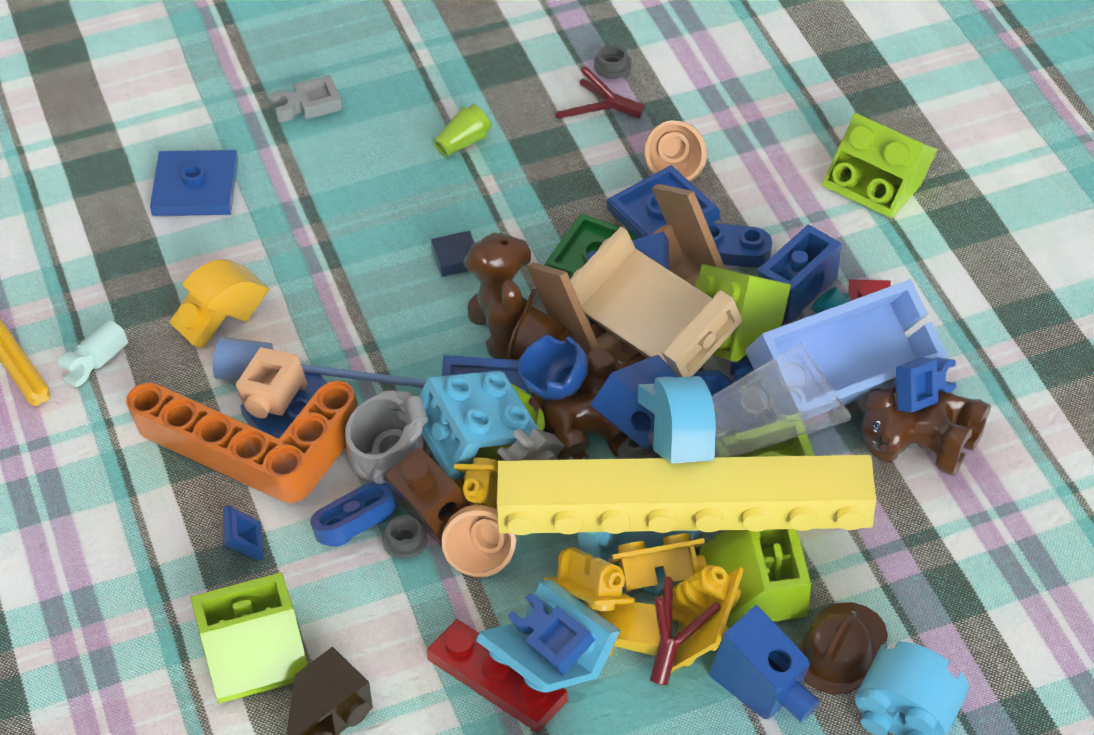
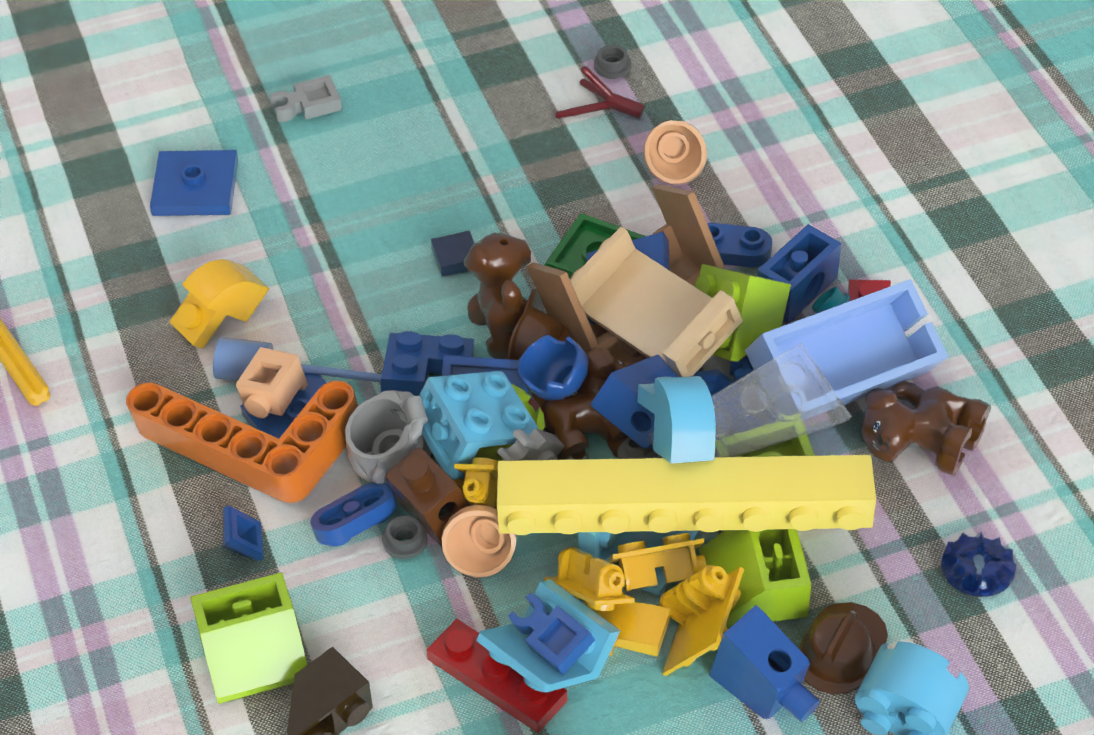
(93, 353): light aqua bar -> none
(414, 355): none -> blue plate
(463, 130): lime cone -> none
(639, 209): blue plate -> none
(668, 645): dark red plant -> none
(878, 166): lime slope -> none
(920, 381): blue plate -> none
(962, 574): none -> clear blue gear

